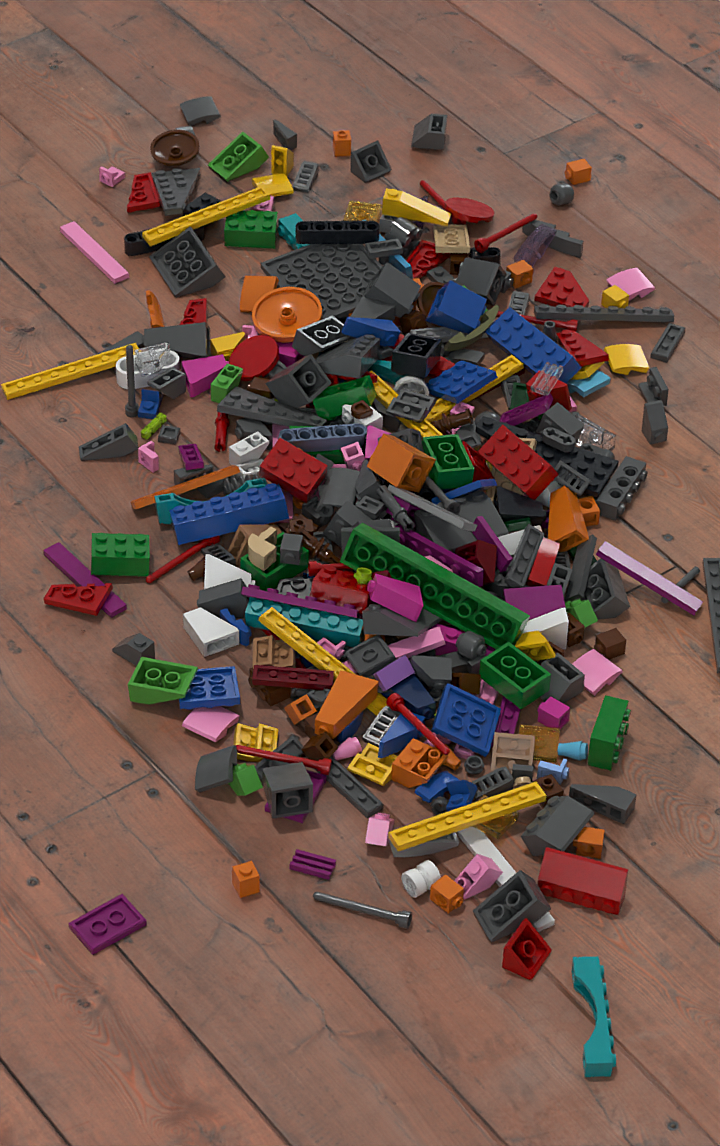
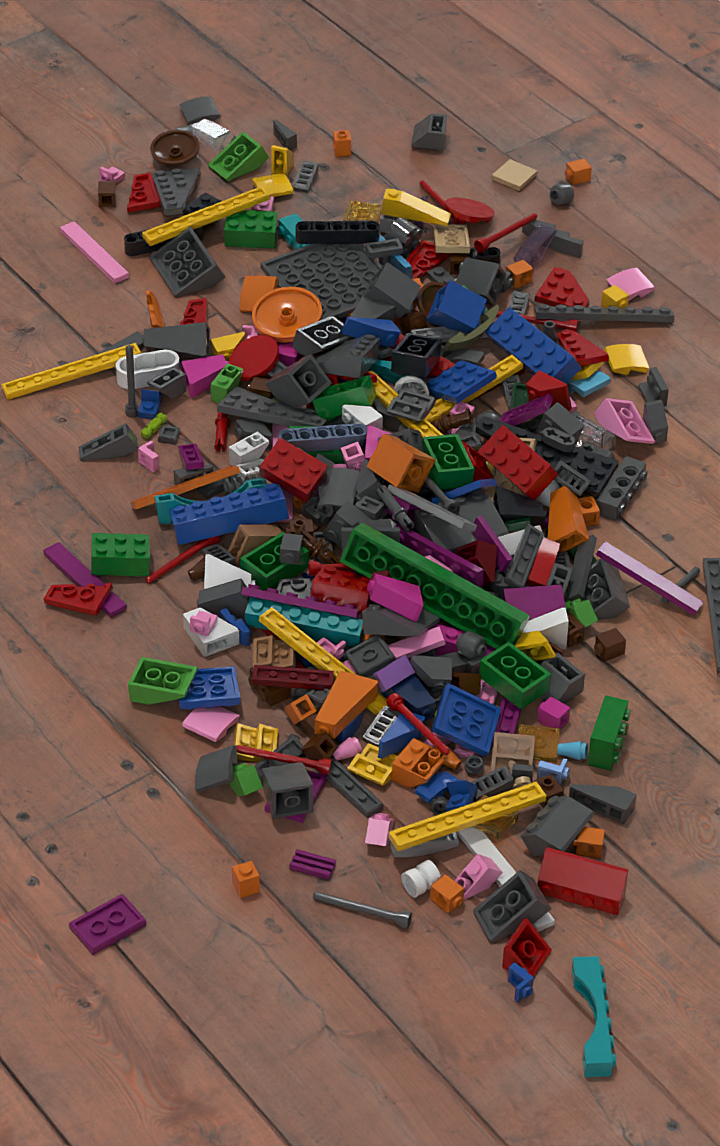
(106, 193): none -> reddish brown brick
(135, 647): dark grey slope -> none
(152, 358): clear slope -> none
(203, 623): none -> bright pink bracket
(212, 134): none -> clear slope
(262, 548): tan brick -> none
(361, 410): reddish brown tile -> none
(363, 575): lime plate -> none
(369, 162): dark grey slope -> none
(514, 175): none -> tan tile
(521, 980): none -> blue bracket
(544, 377): clear tile -> none
(597, 671): bright pink slope -> none
(623, 420): none -> bright pink slope
(667, 342): dark grey tile -> none

